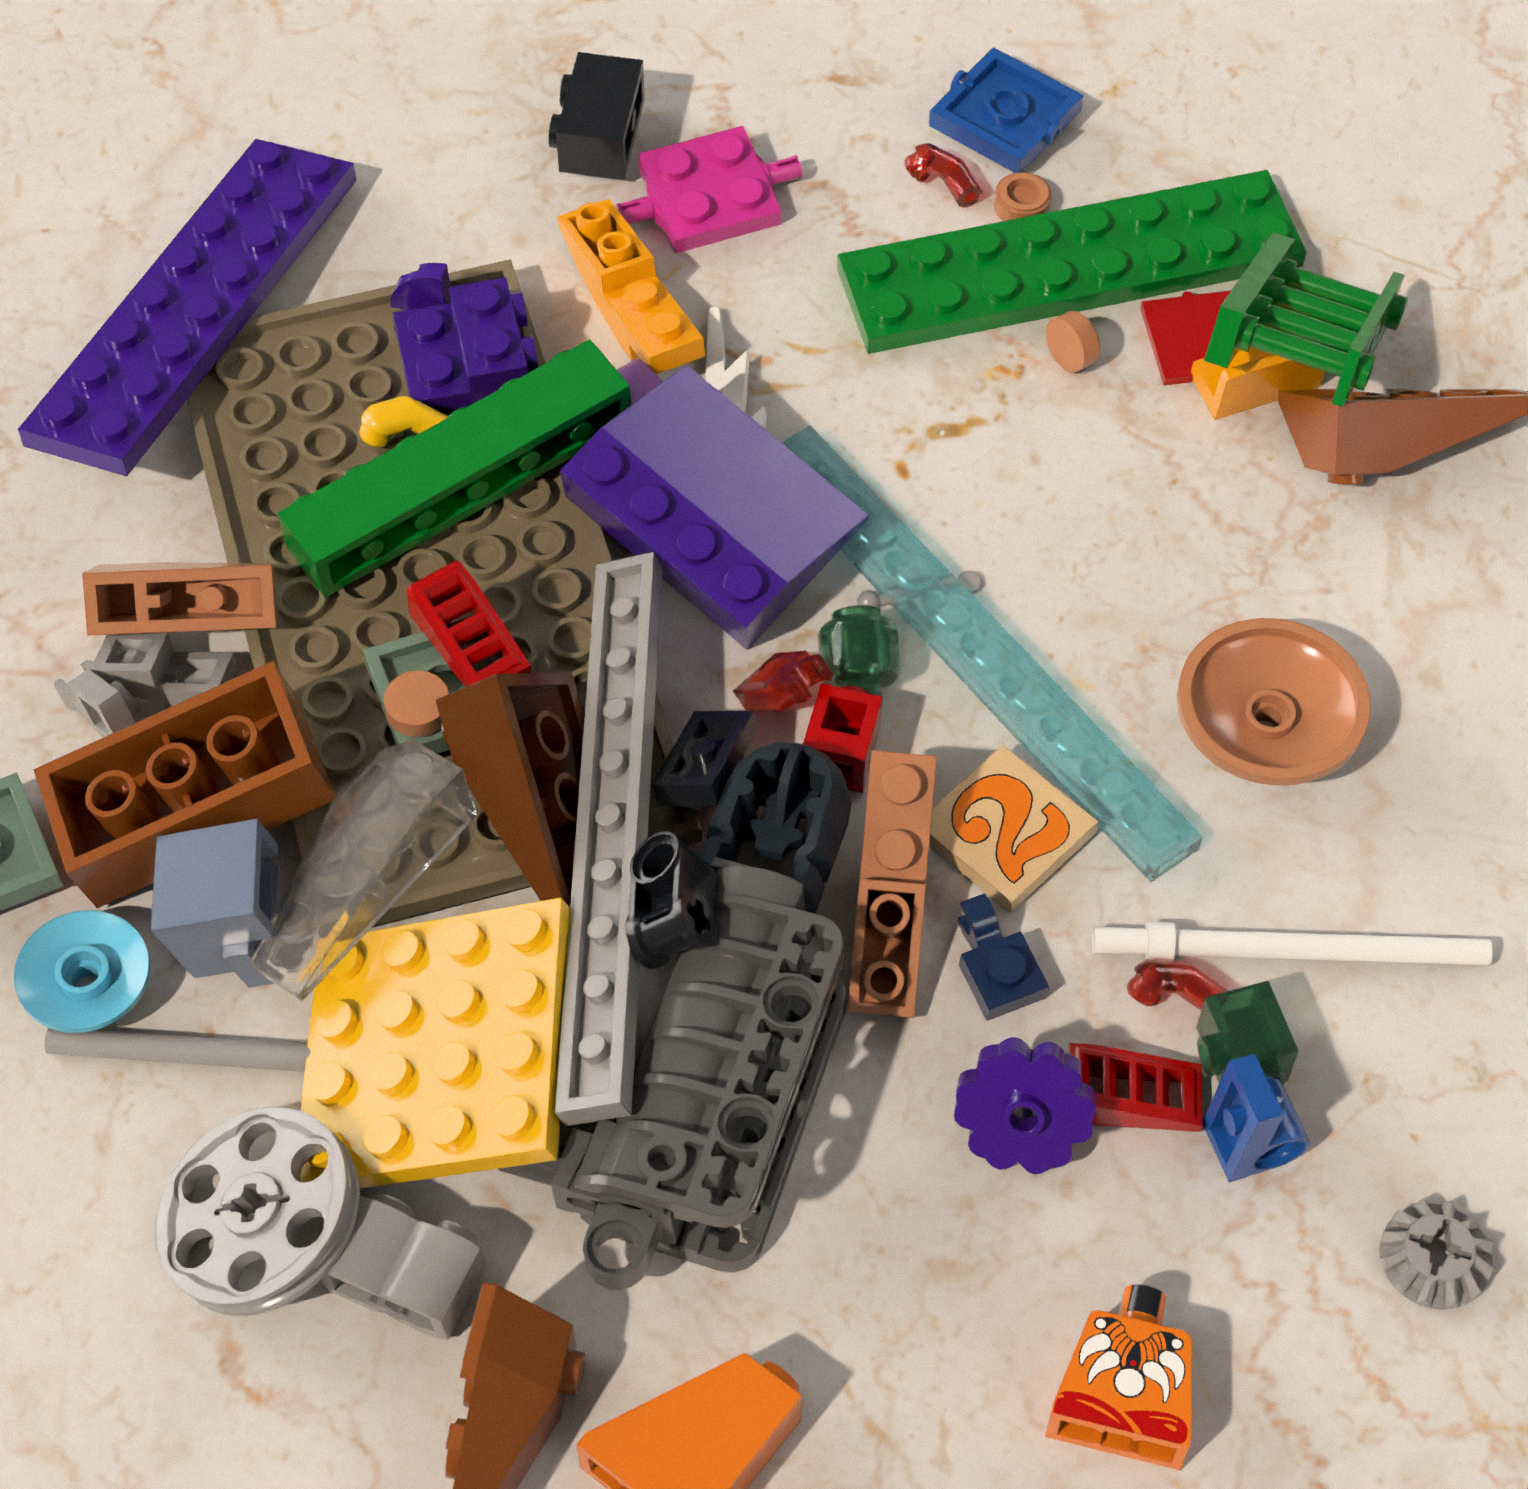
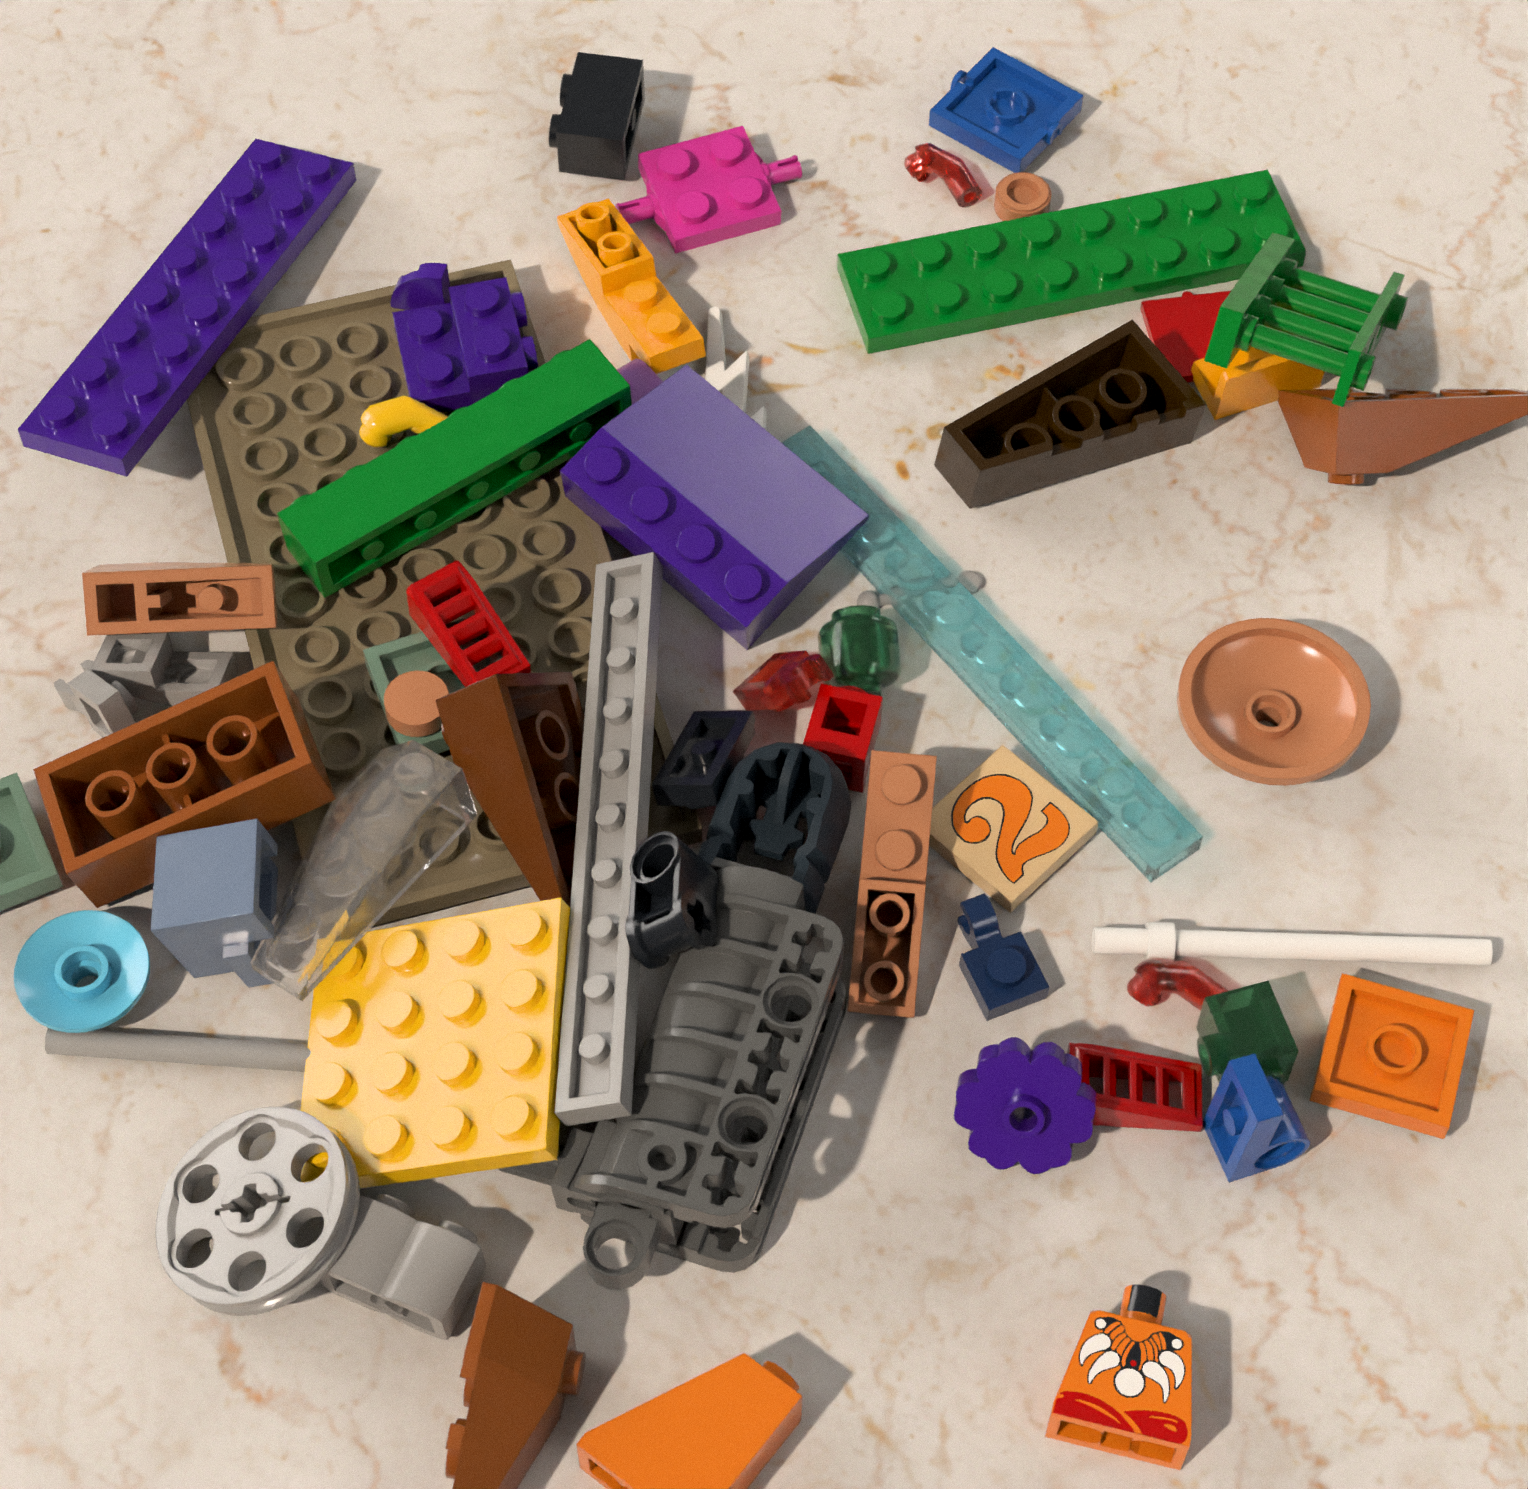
(1071, 419): none -> dark brown wedge
(1073, 341): nougat tile -> none
(1392, 1056): none -> orange plate
(1409, 1266): light grey gear -> none

